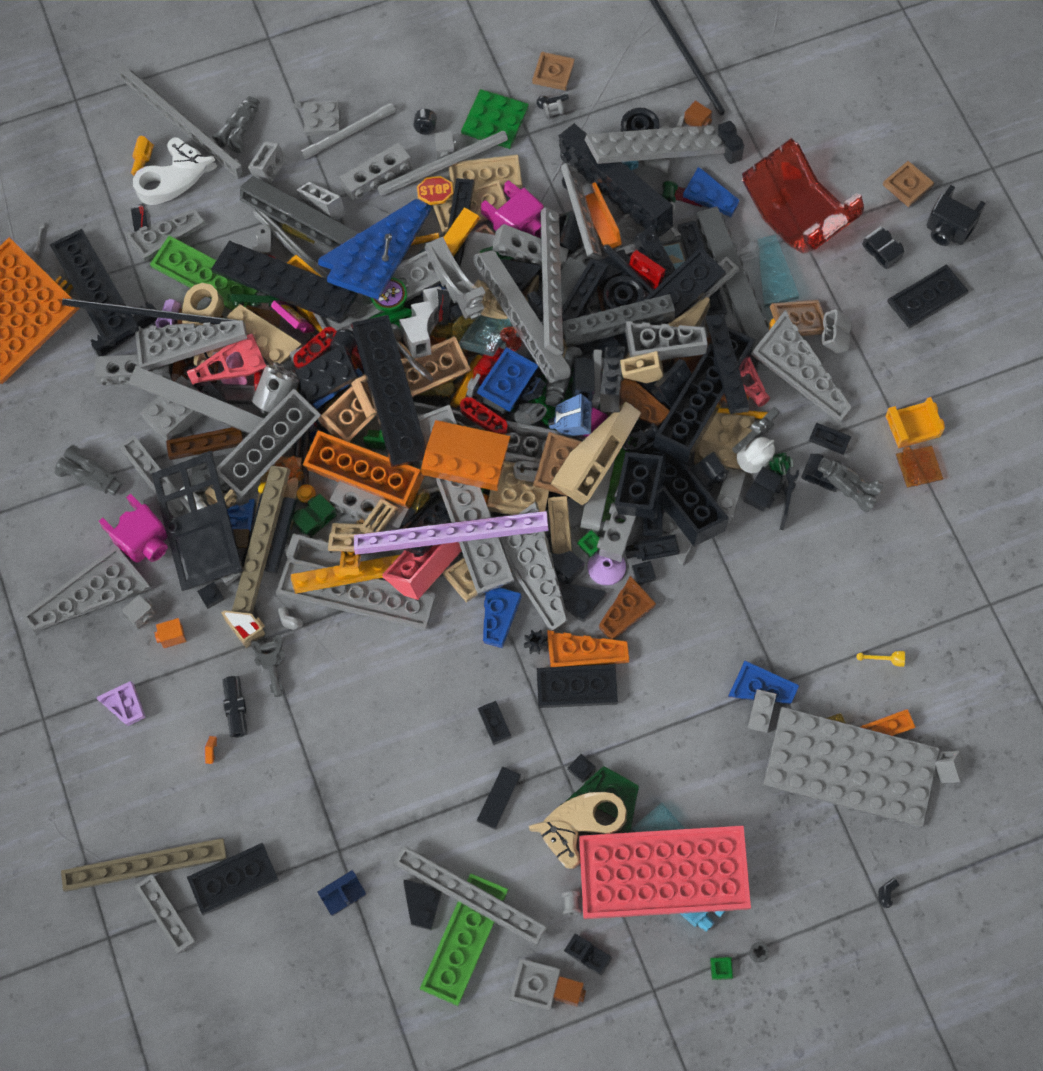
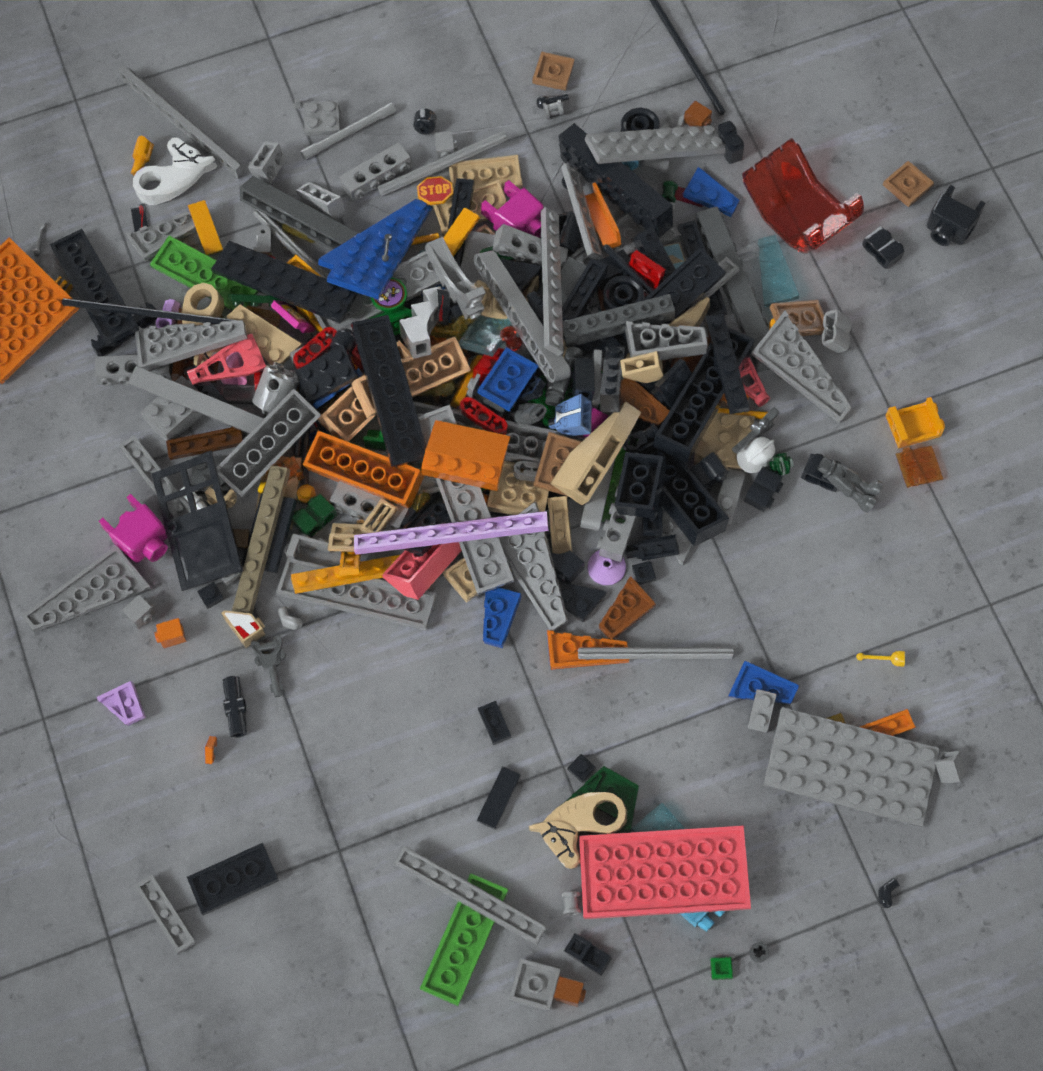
(90, 474): dark grey piece -> none
(143, 865): dark tan plate -> none
(205, 228): none -> light orange tile
(239, 119): dark grey piece -> none
(242, 516): blue wing -> none
(341, 893): dark blue panel -> none
(398, 334): flat silver piece -> none
(422, 903): black wing -> none
(494, 114): green plate -> none
(538, 637): black gear -> none
(577, 686): black plate -> none
(589, 543): green plate -> none
(656, 653): none -> light grey axle
(788, 491): black flag -> none
(830, 438): black plate -> none
(927, 296): black tile -> none

